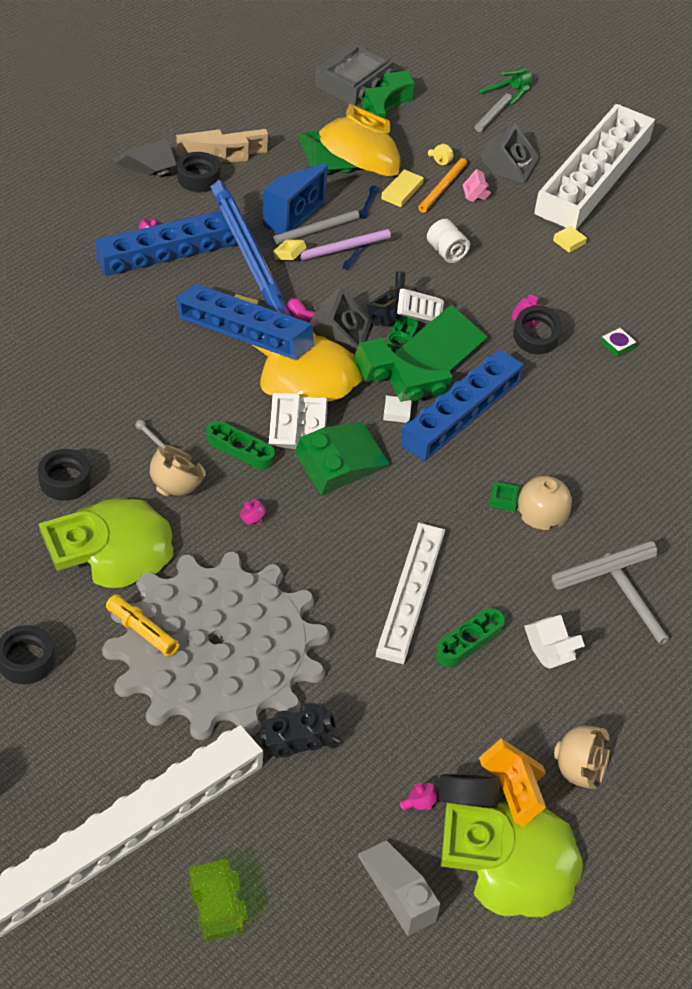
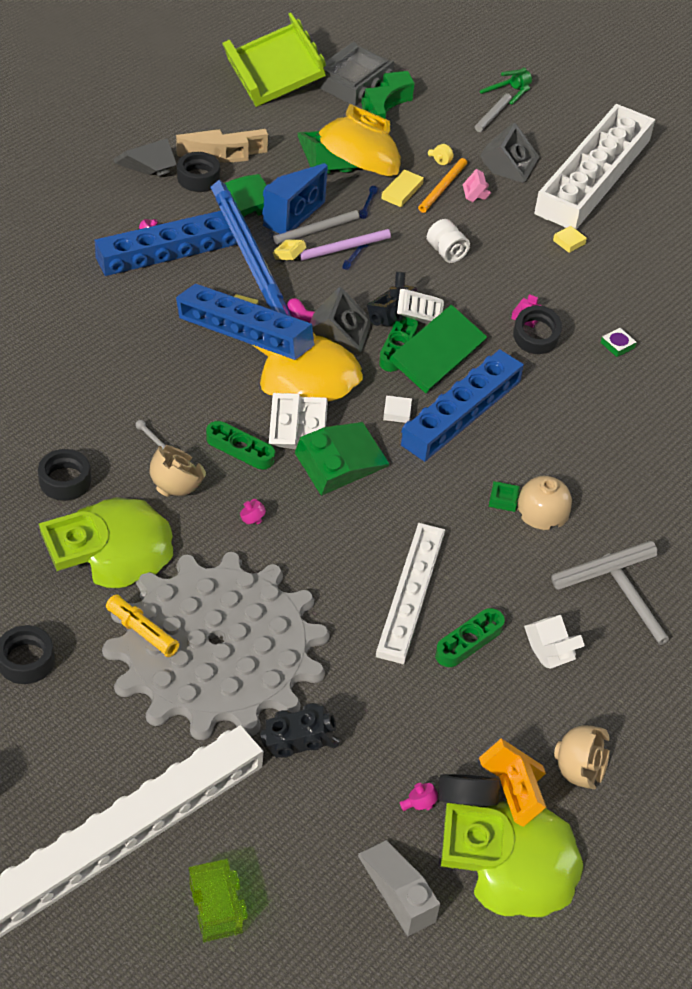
(248, 193): none -> green slope
(276, 62): none -> lime panel
(409, 382): green arch -> none

